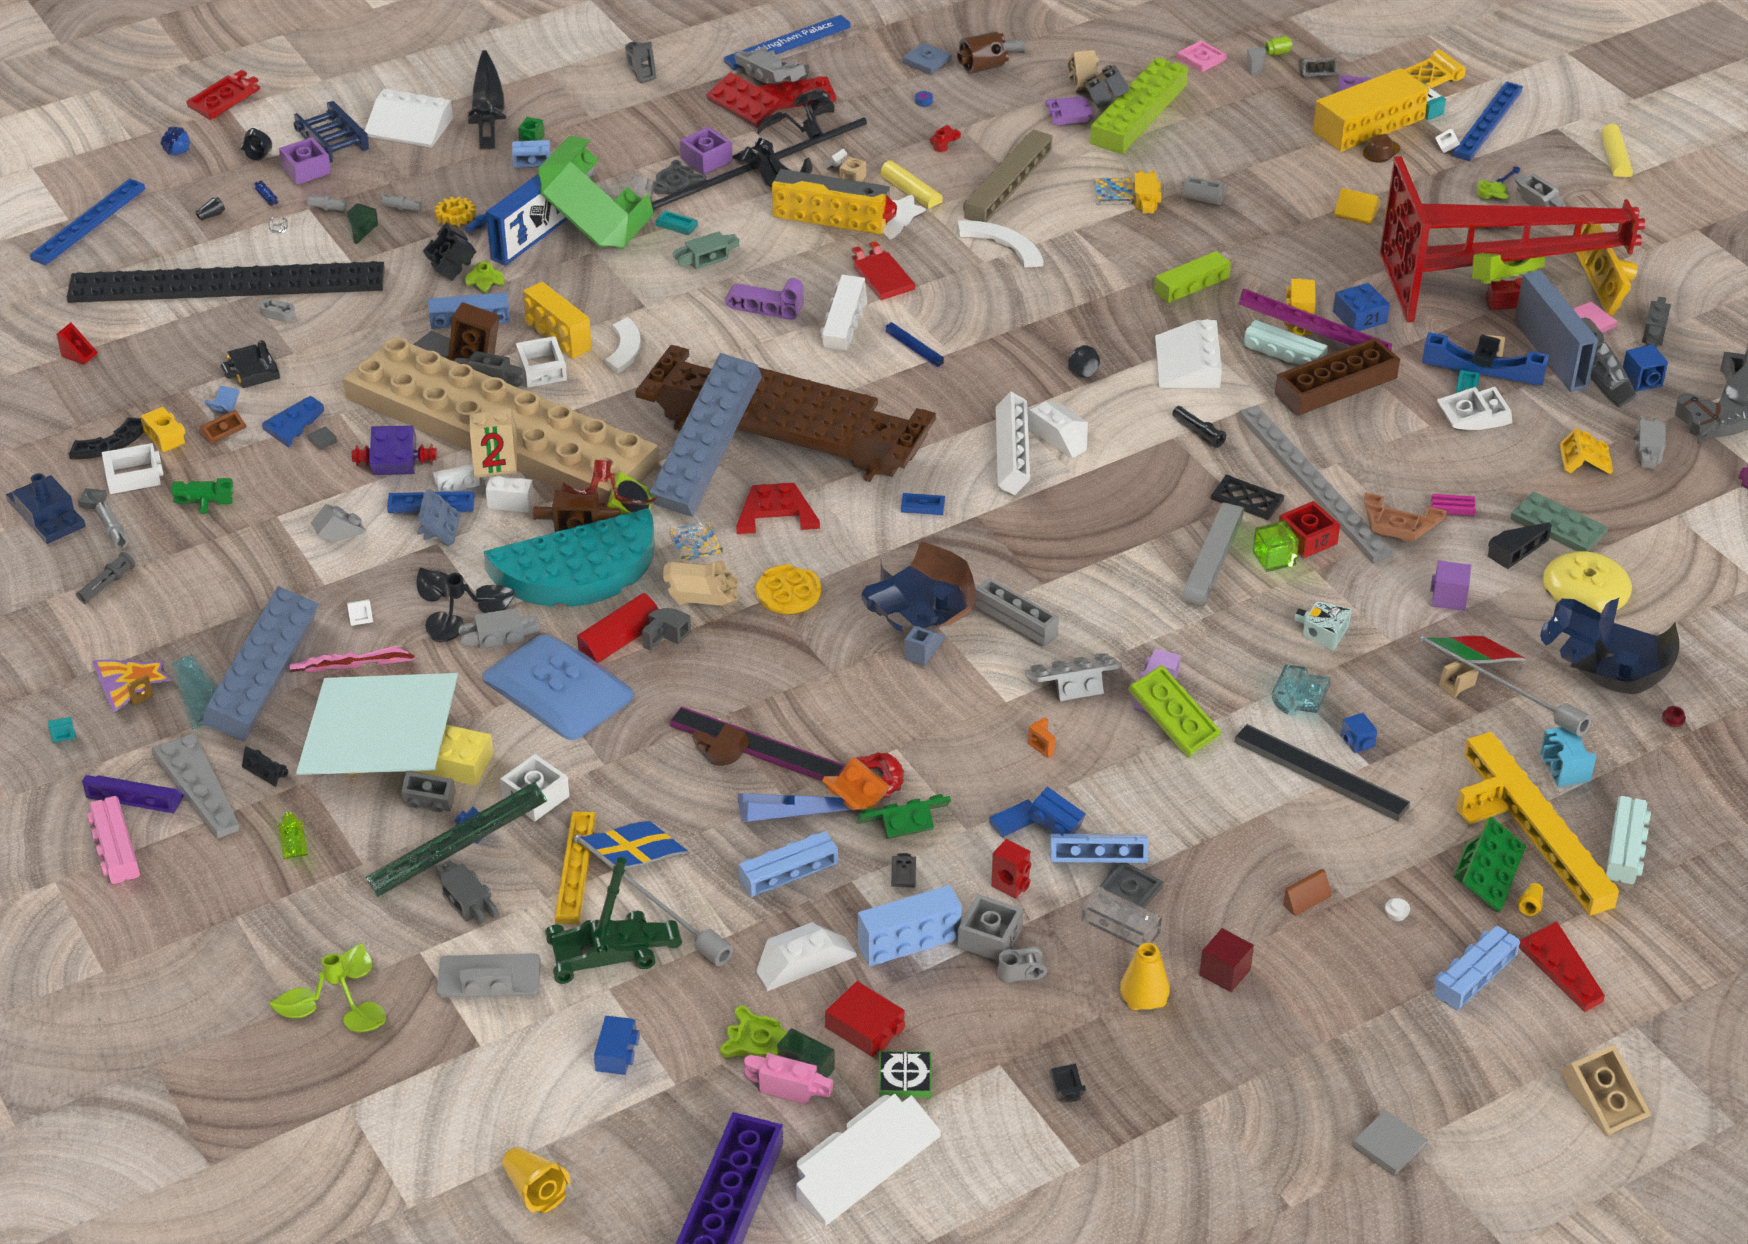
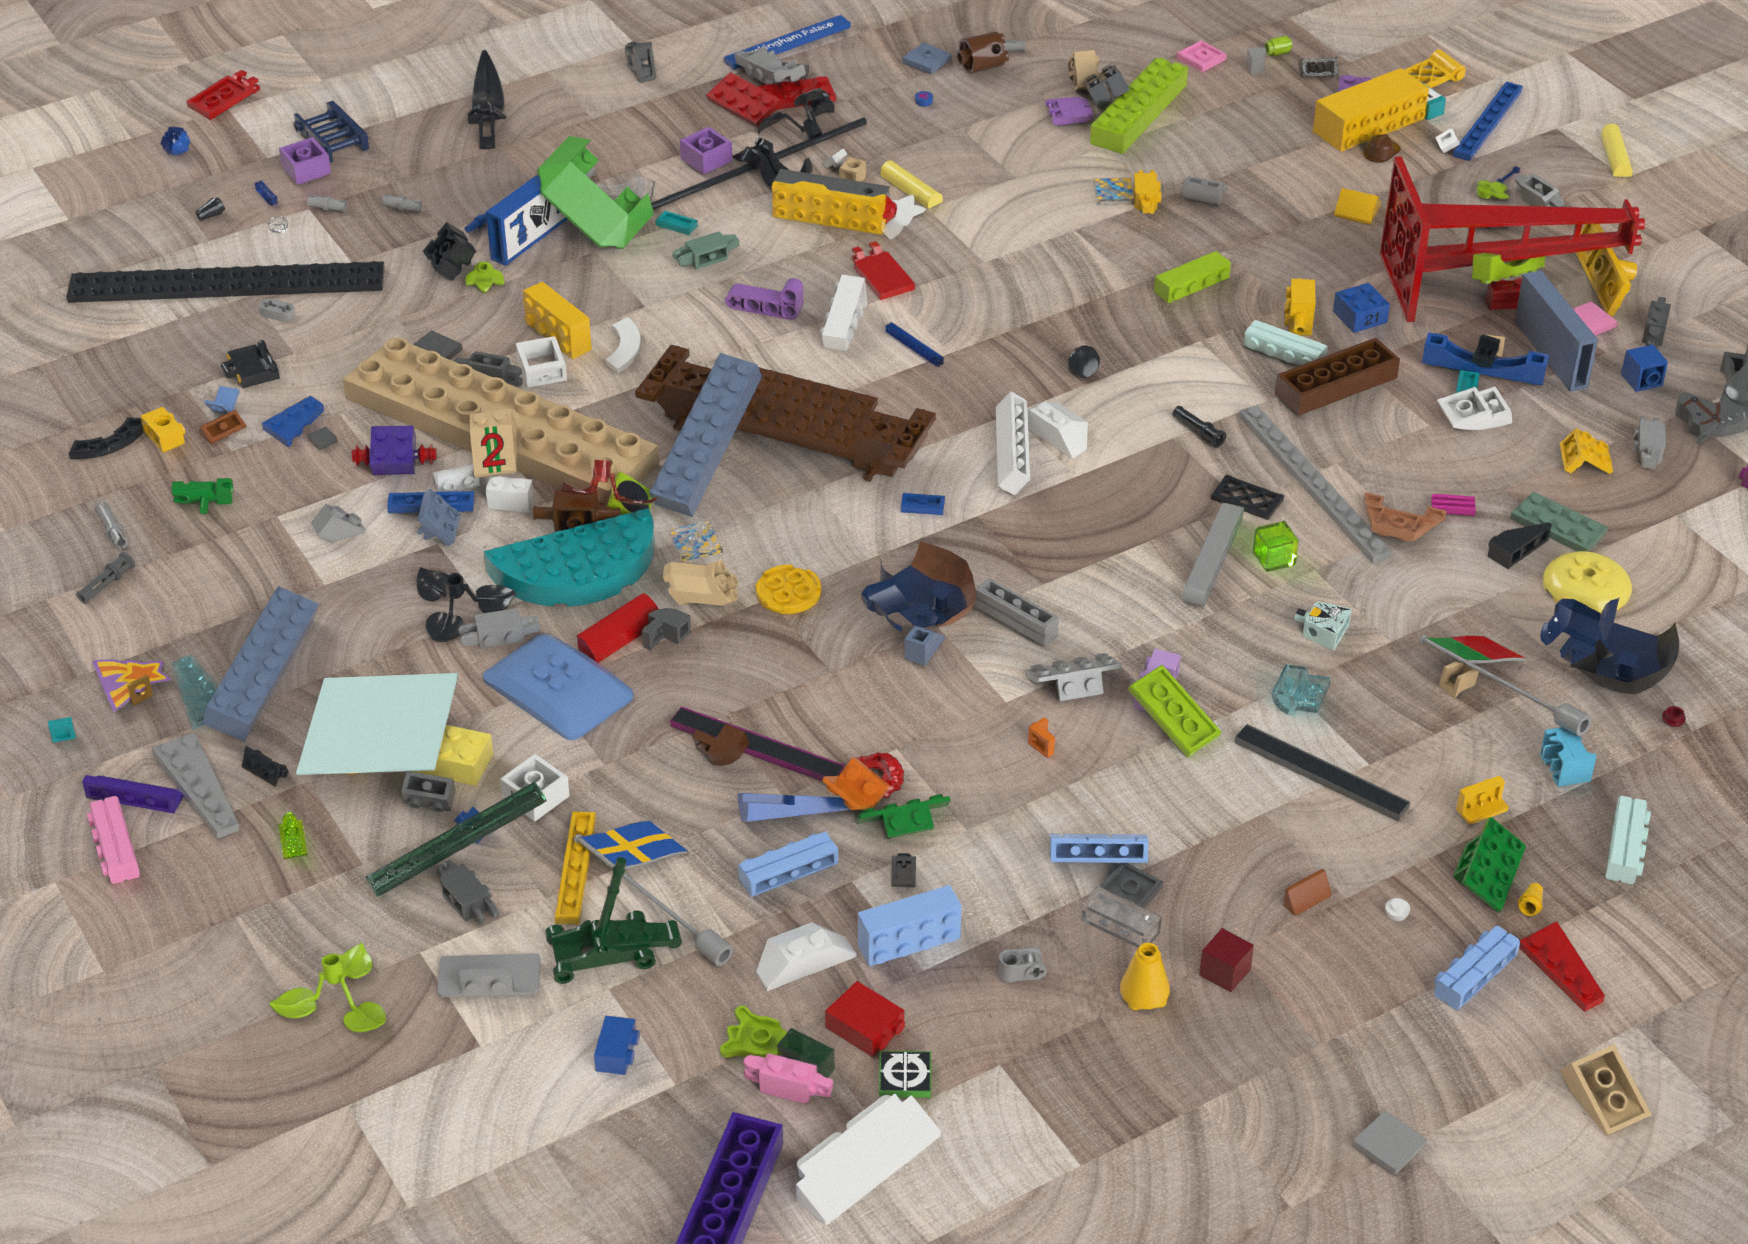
(46, 508): dark blue brick -> none
(74, 345): red slope -> none
(87, 222): blue tile -> none
(91, 498): dark grey tile -> none
(128, 458): white window -> none
(256, 144): black hair -> none
(352, 660): bright pink sword -> none
(360, 612): white tile -> none
(361, 221): clear green slope -> none
(409, 118): white slope -> none
(443, 308): medium blue brick -> none
(455, 211): yellow gear -> none
(472, 331): reddish brown brick -> none
(530, 153): light blue brick -> none
(531, 129): green brick -> none
(536, 1179): yellow cone -> none
(676, 178): dark grey tile -> none
(775, 501): red wing -> none
(943, 137): red plate -> none
(990, 927): light grey brick -> none
(1008, 176): dark tan brick -> none
(1009, 238): white tile -> none
(1011, 868): red brick -> none
(1012, 819): blue tile -> none
(1056, 813): blue brick -> none
(1067, 1083): black bracket -> none
(1189, 356): white slope -> none
(1304, 319): magenta tile -> none
(1312, 527): red brick -> none
(1358, 732): blue brick -> none
(1450, 585): medium lavender head -> none
(1543, 825): yellow brick -> none
(1608, 370): dark grey piece -> none

